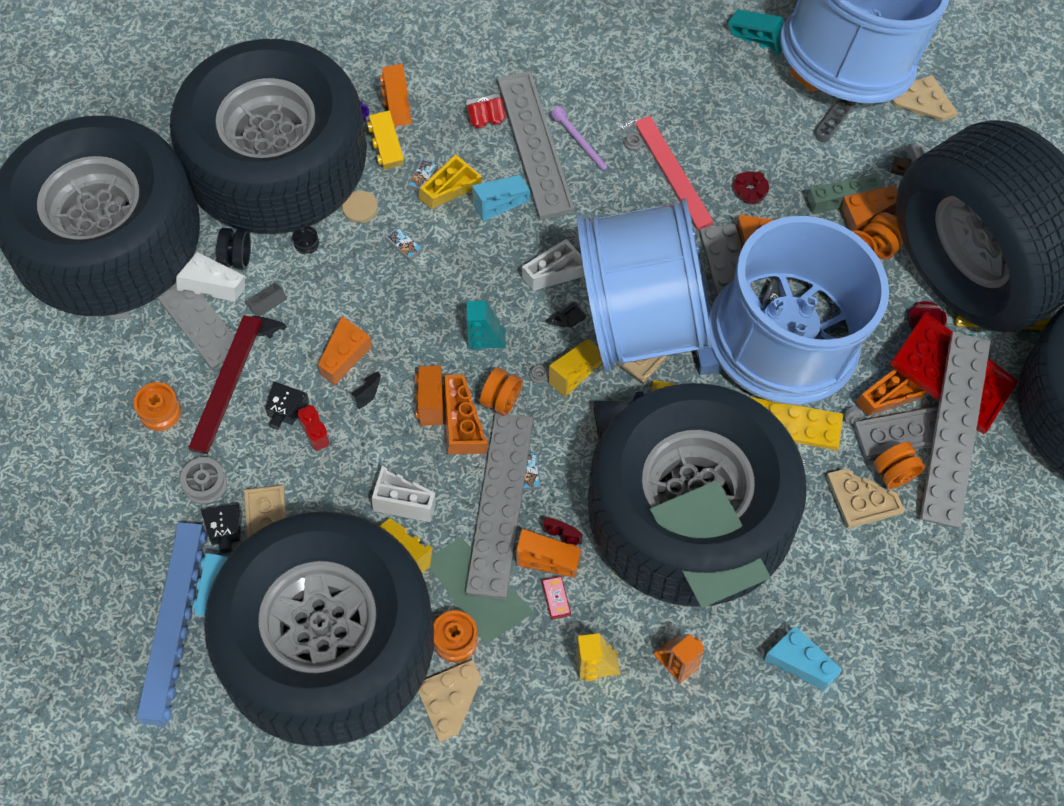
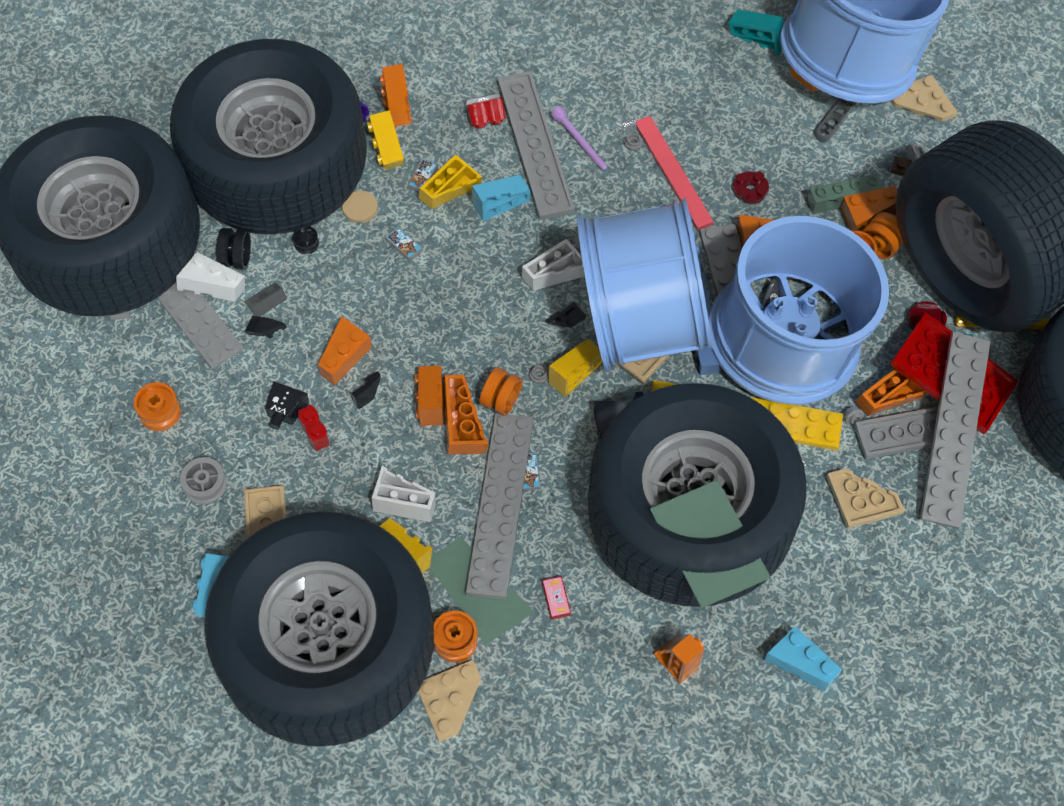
(171, 625): medium blue brick -> none
(223, 525): torso -> none
(225, 385): dark red tile -> none
(483, 327): teal wedge -> none
(547, 554): orange wedge -> none
(569, 533): dark red slope -> none
(596, 658): yellow wedge -> none
(899, 465): orange wheel -> none

